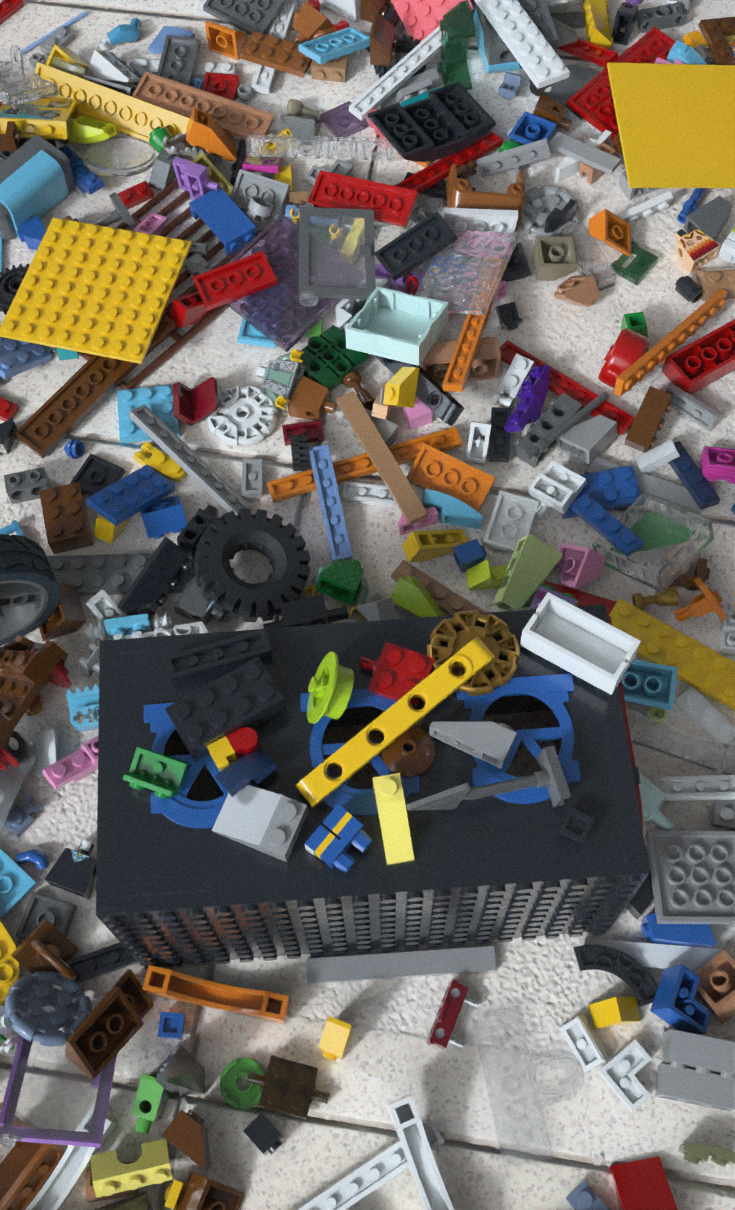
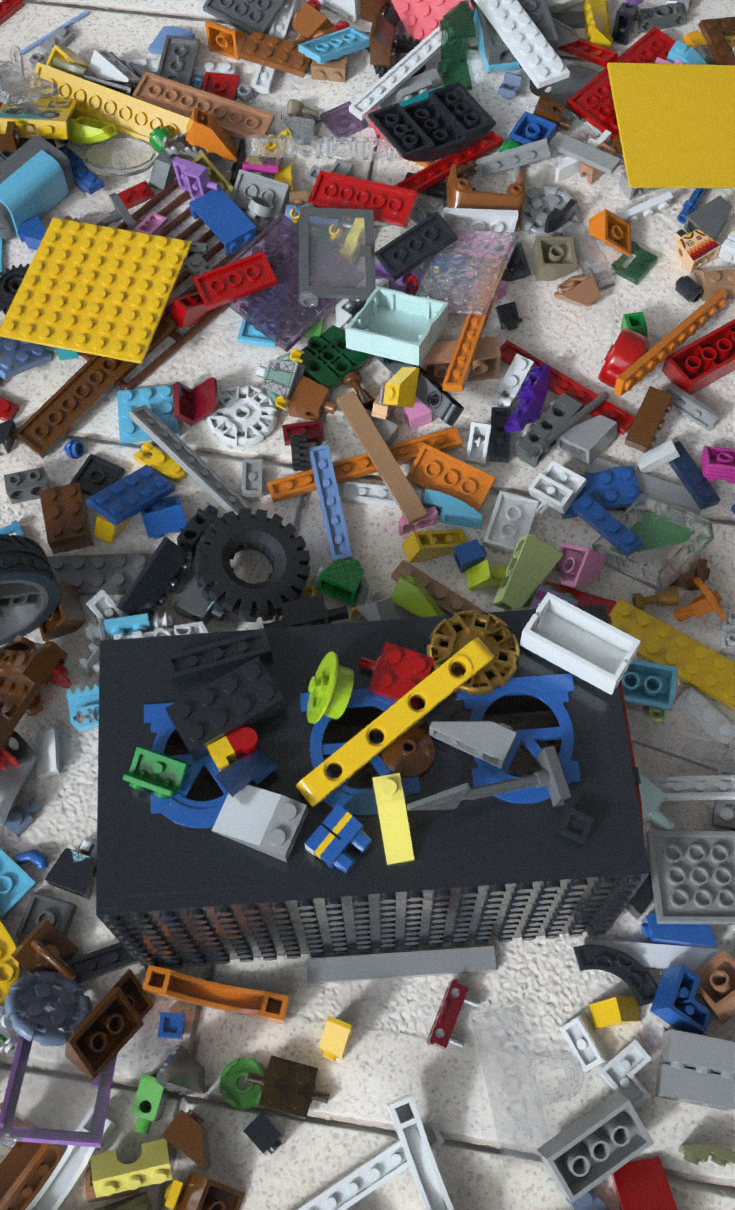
(74, 766): bright pink slope -> none
(122, 33): dark azure arm -> none
(595, 1146): none -> light grey brick

